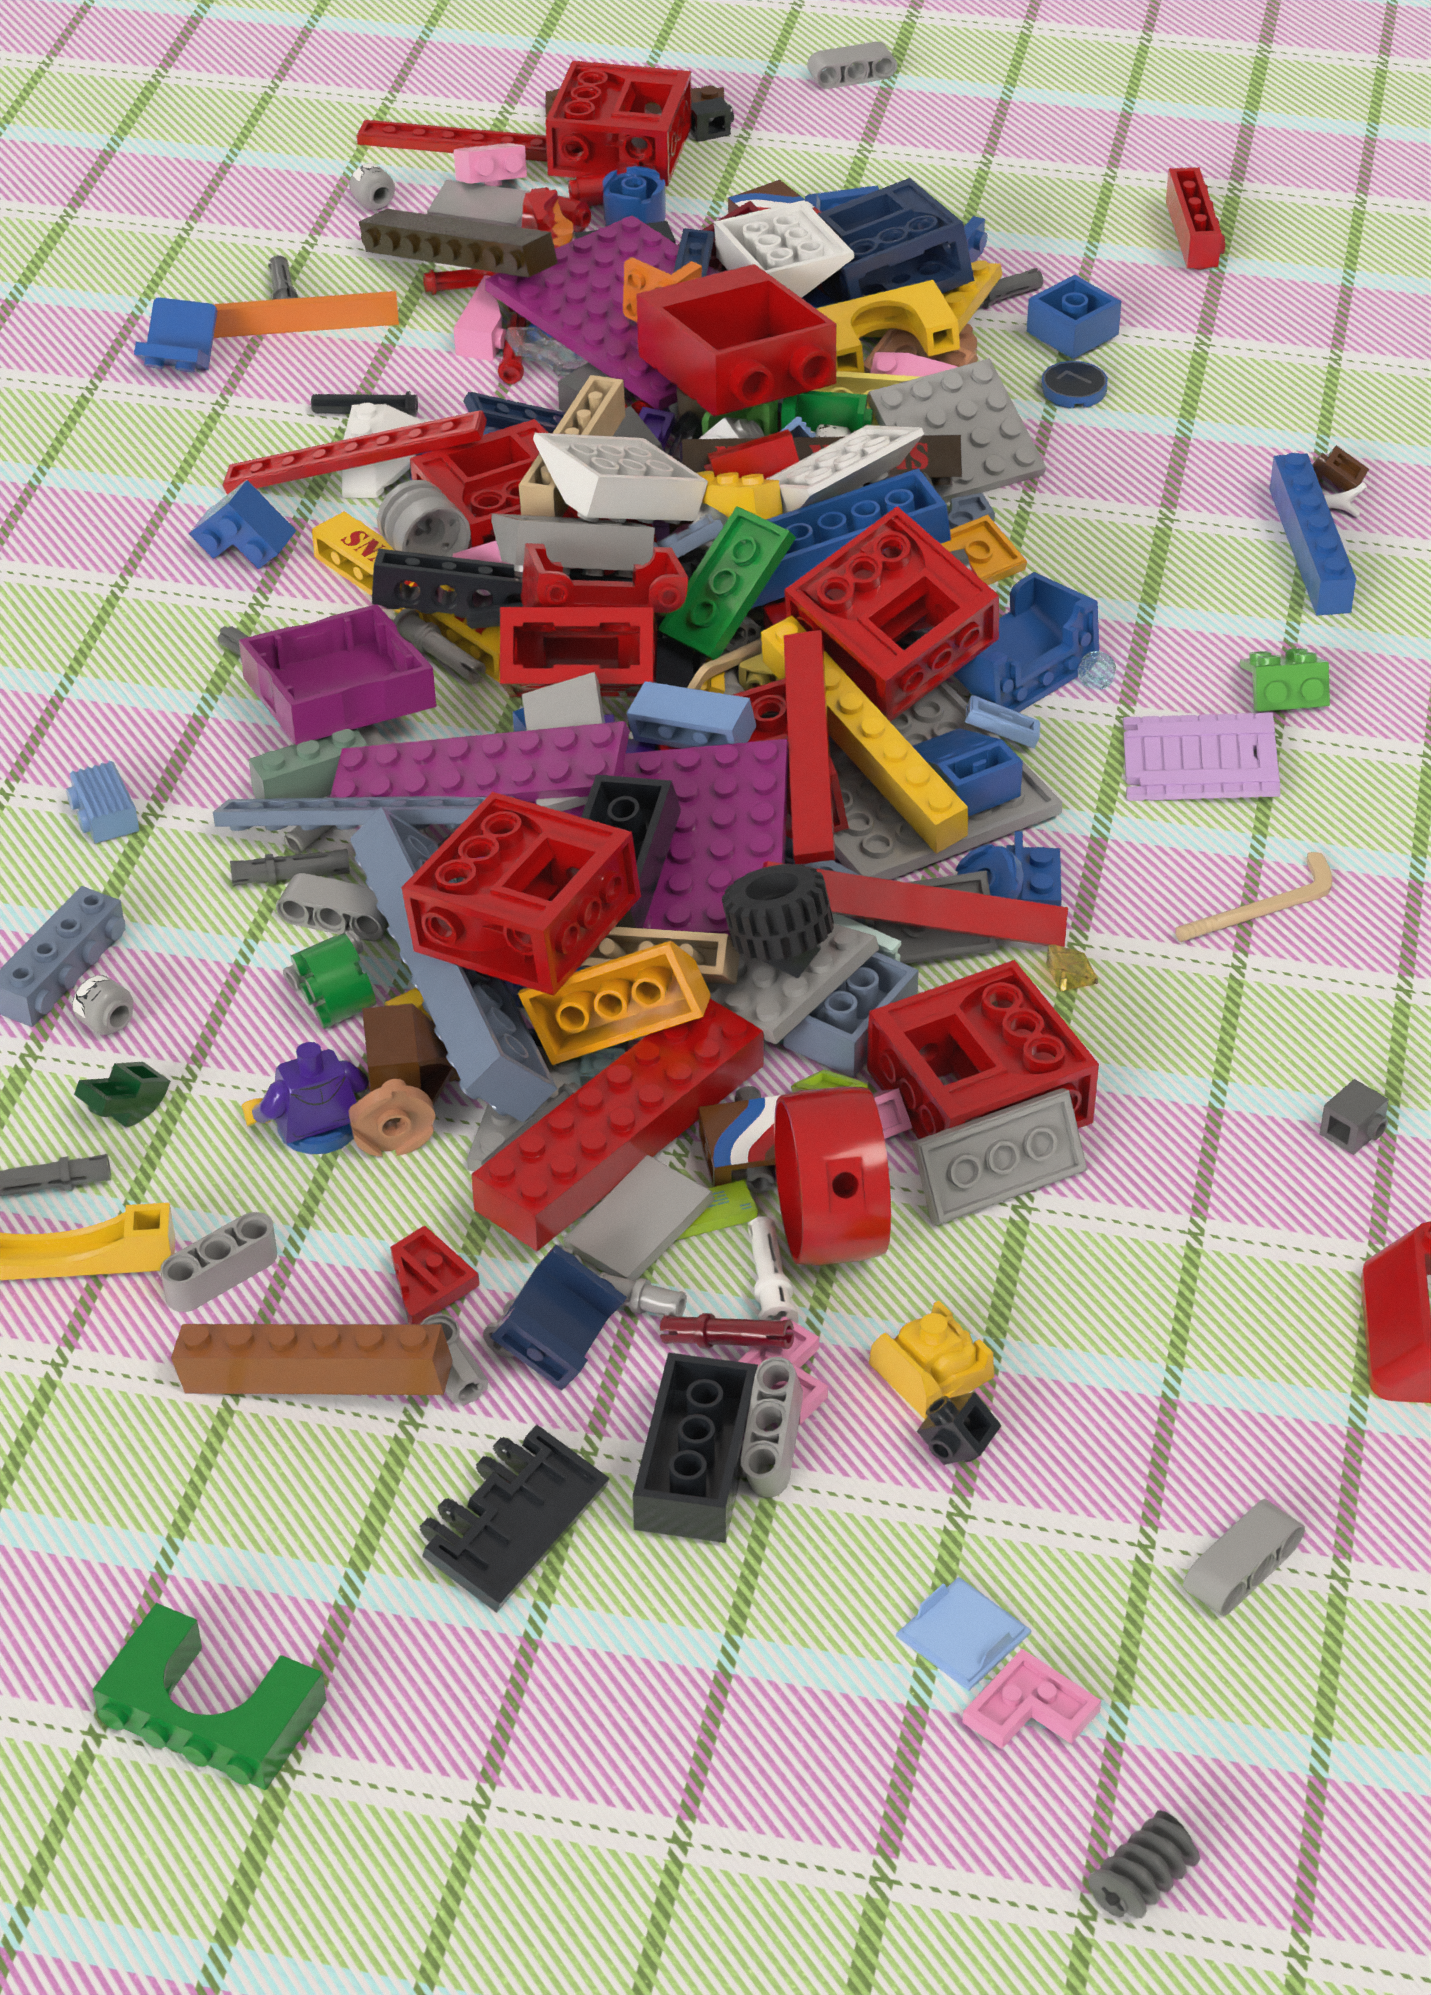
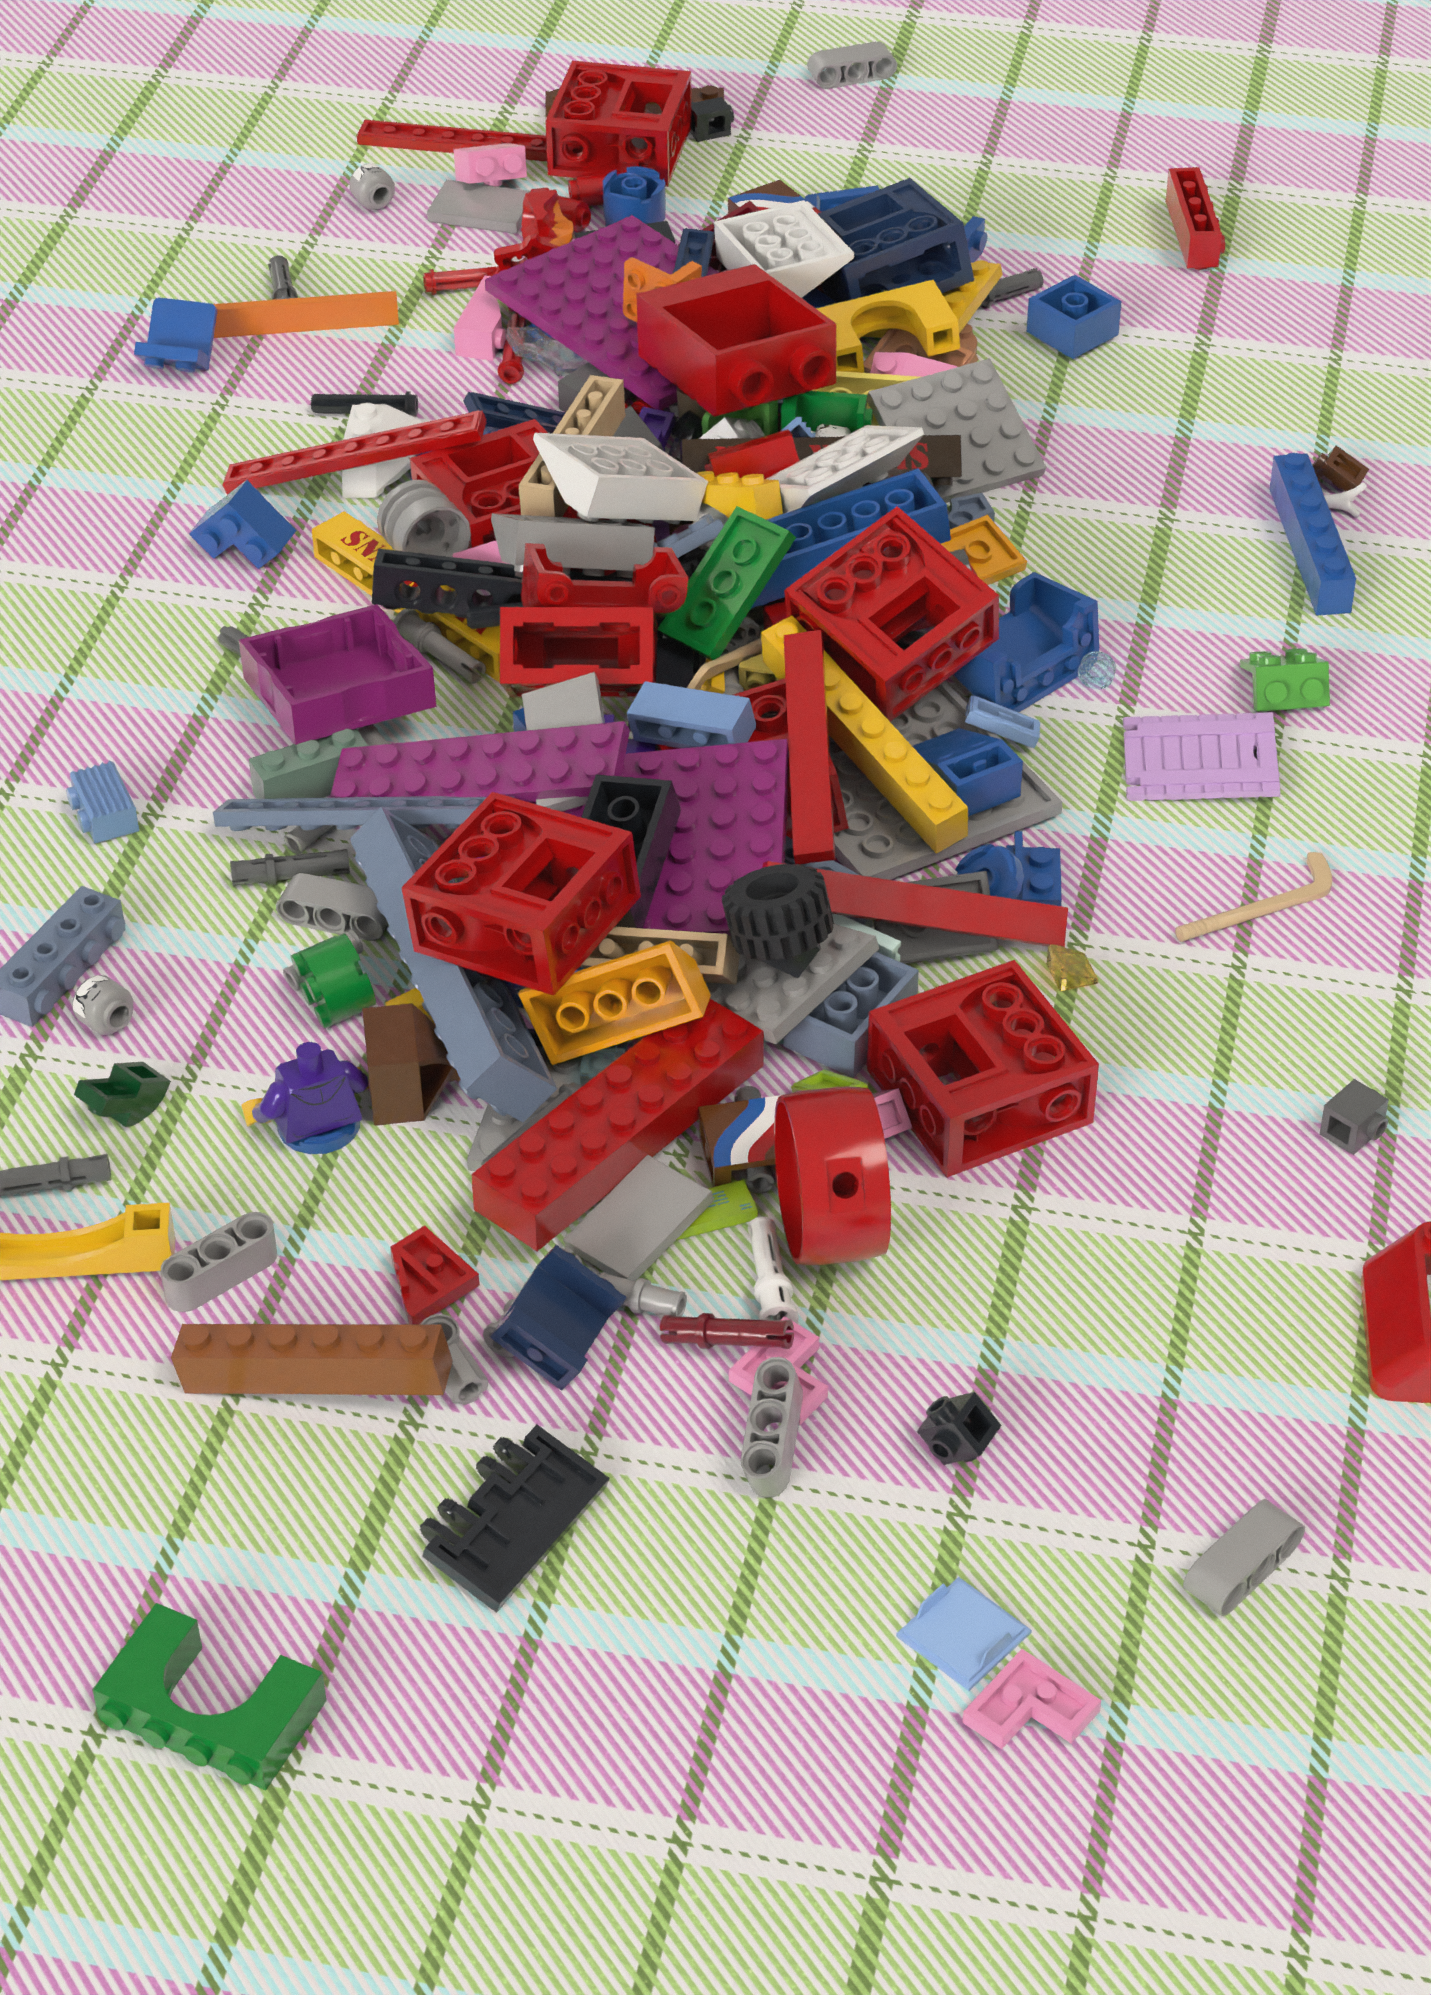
(392, 1101): nougat plate -> none
(458, 242): dark brown brick -> none
(694, 1448): black brick -> none
(932, 1359): yellow brick -> none
(999, 1156): light grey tile -> none
(1074, 383): tile -> none
(1144, 1867): dark grey piece -> none

